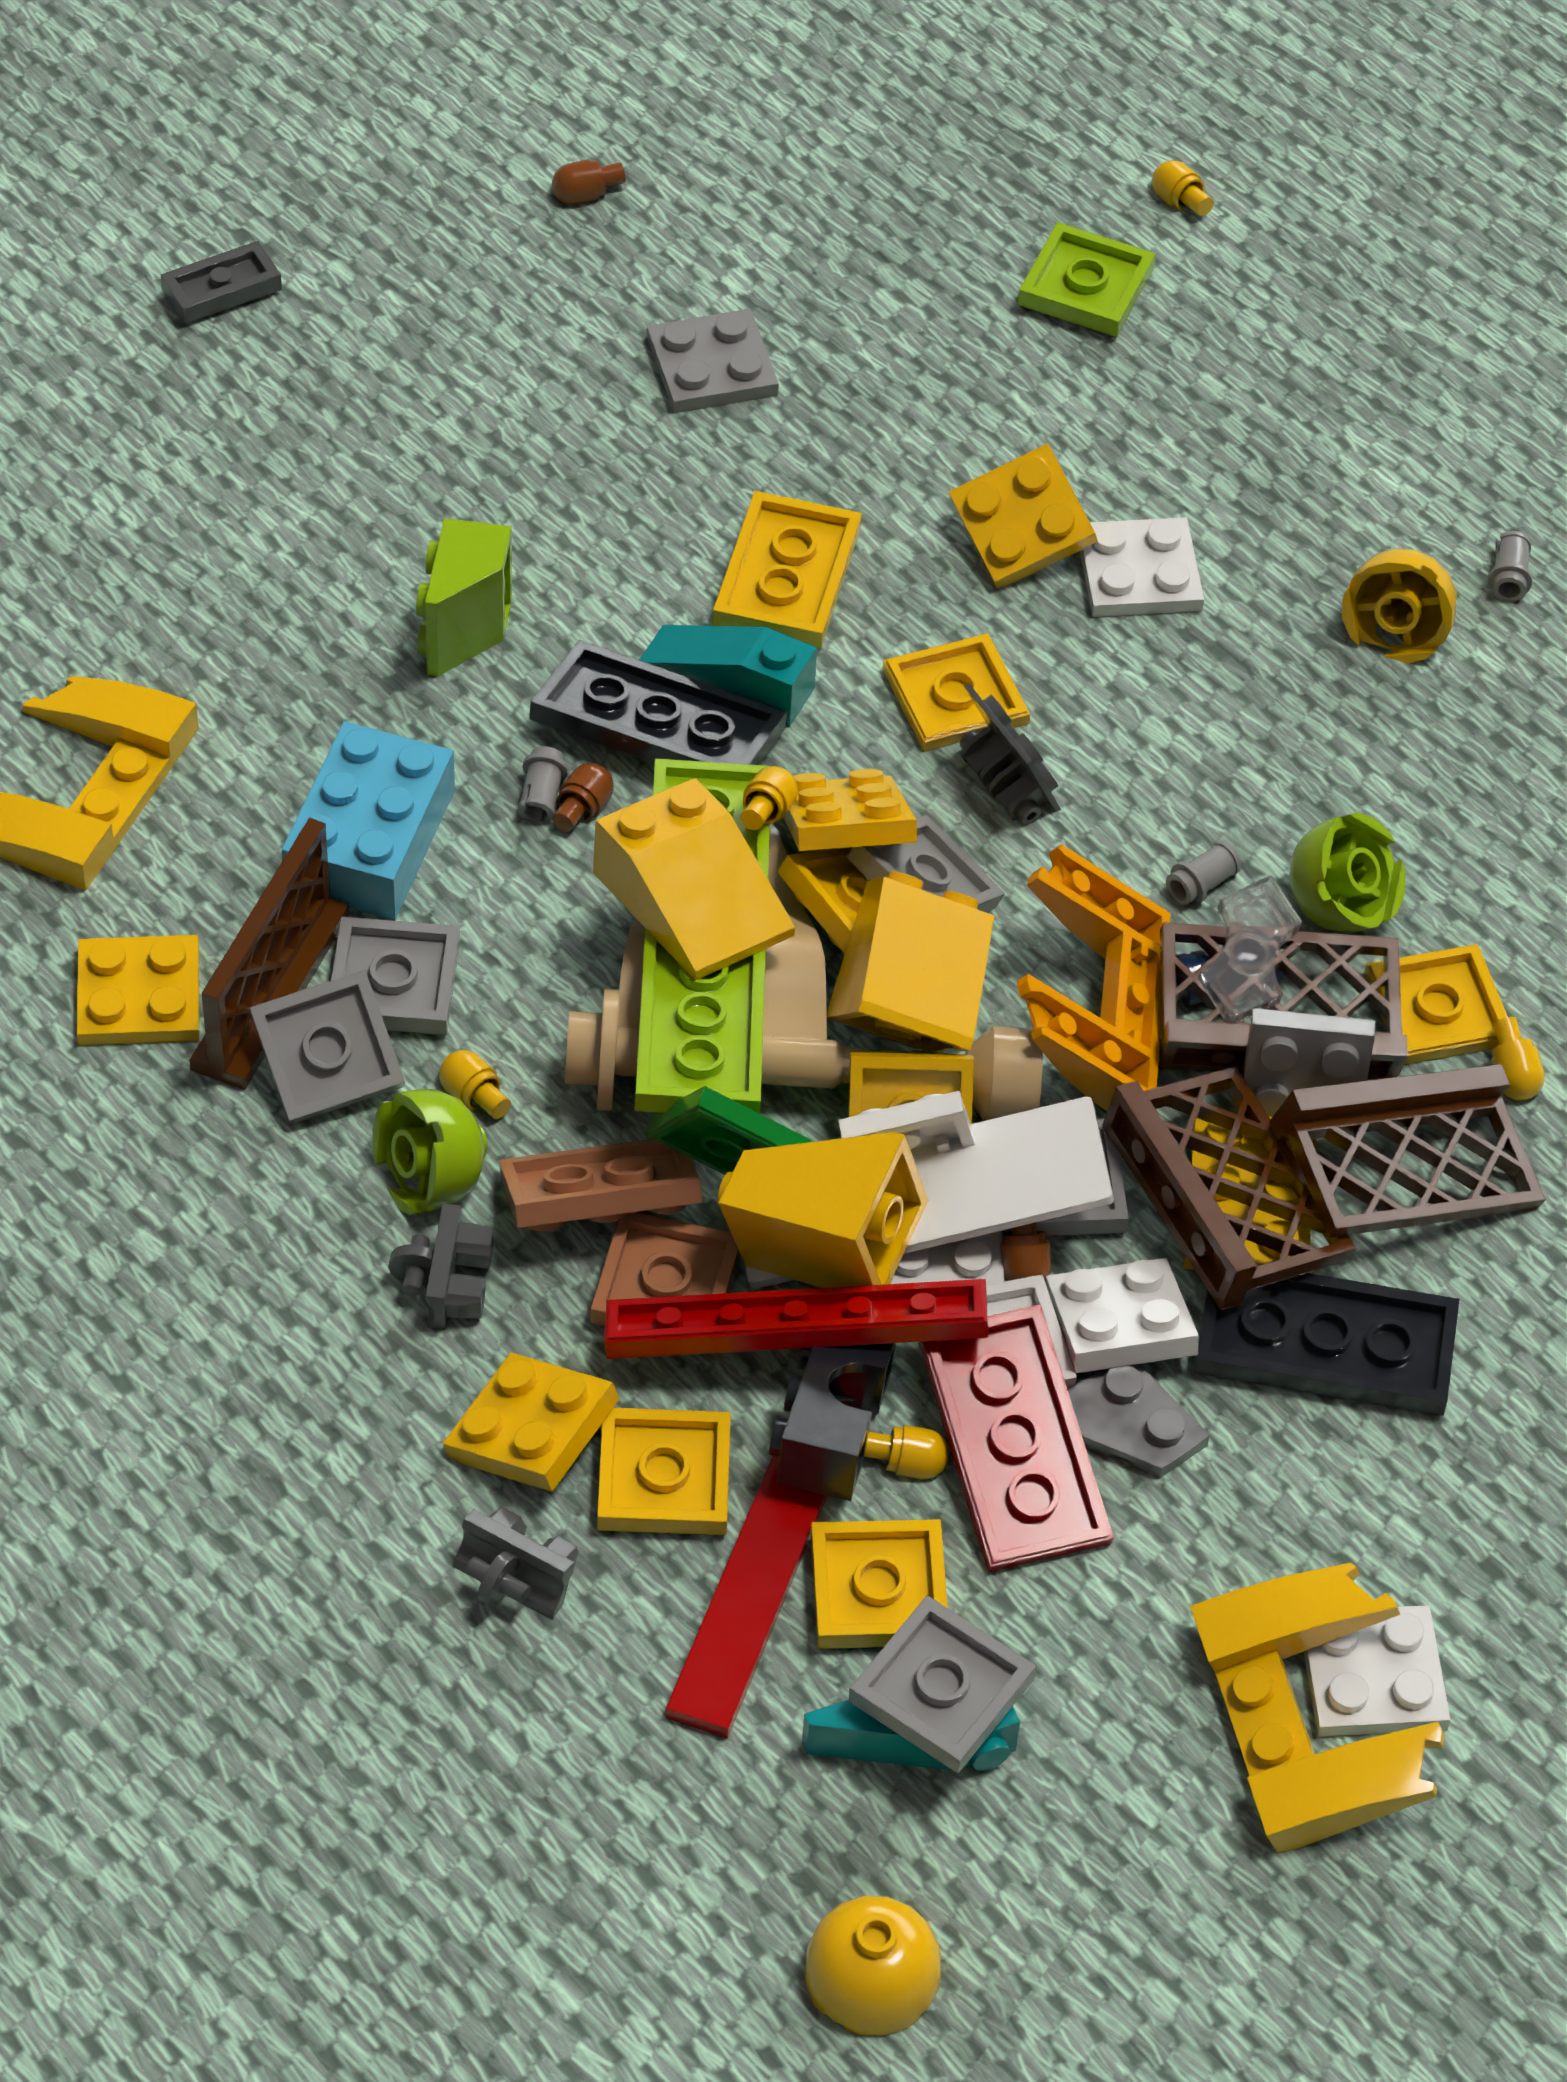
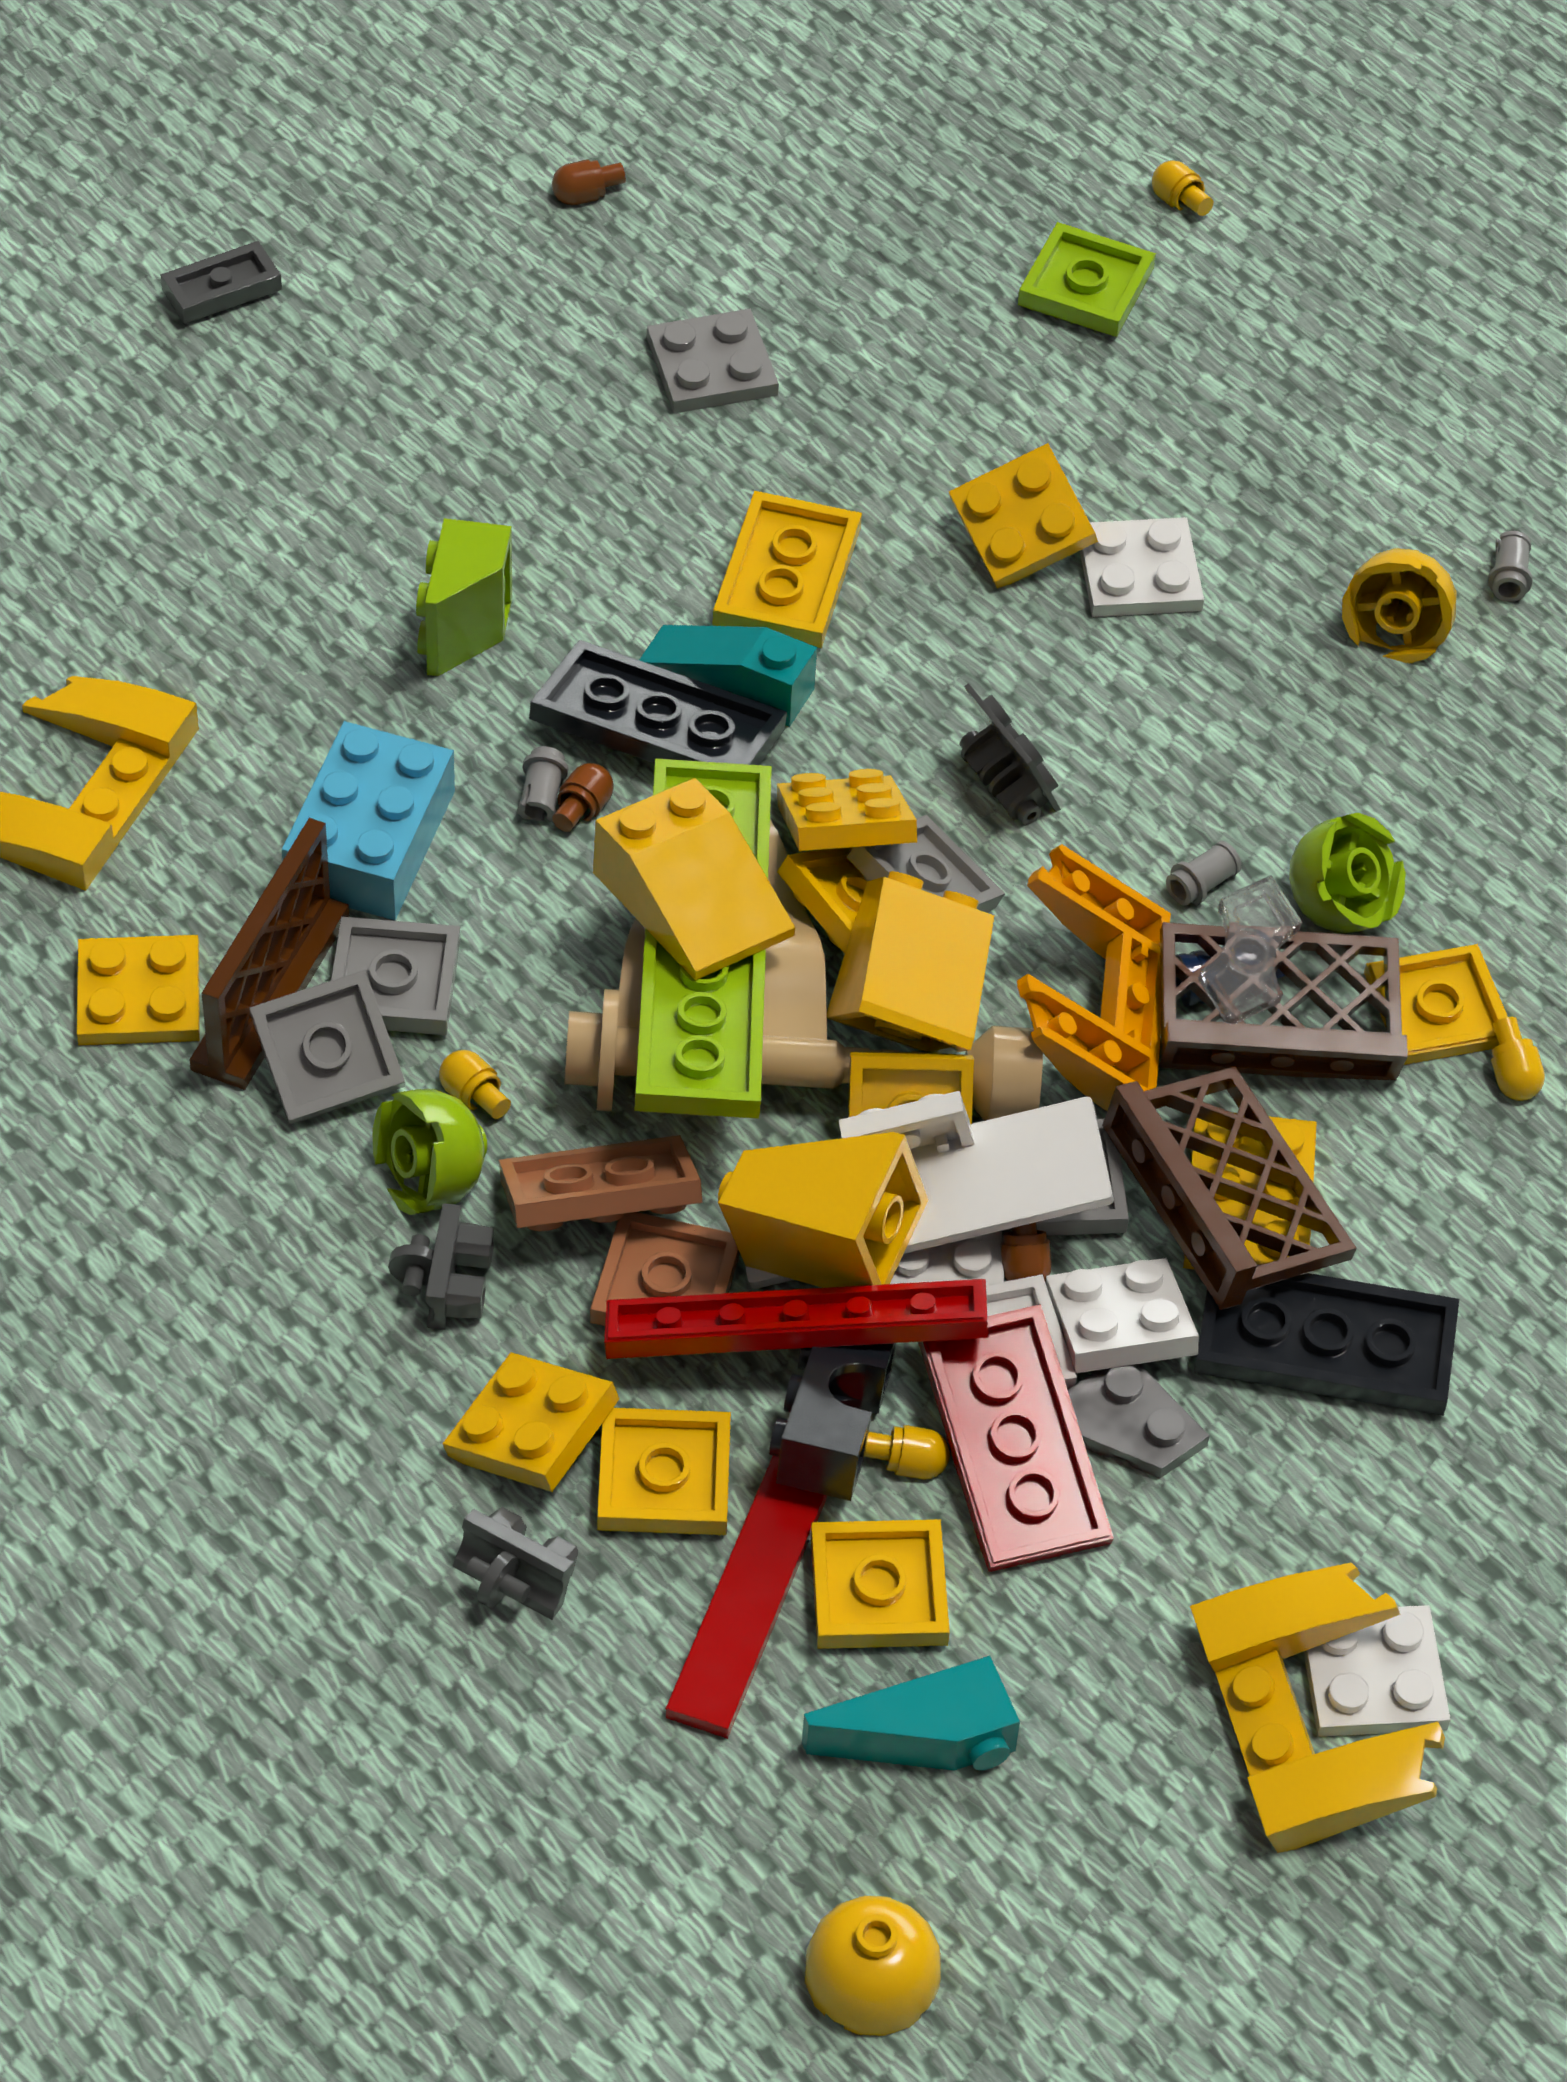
(717, 1129): green tile -> none
(768, 797): yellow cylinder -> none
(934, 695): yellow tile -> none
(942, 1684): light grey plate -> none
(1304, 1052): light grey plate -> none
(1386, 1108): reddish brown fence -> none

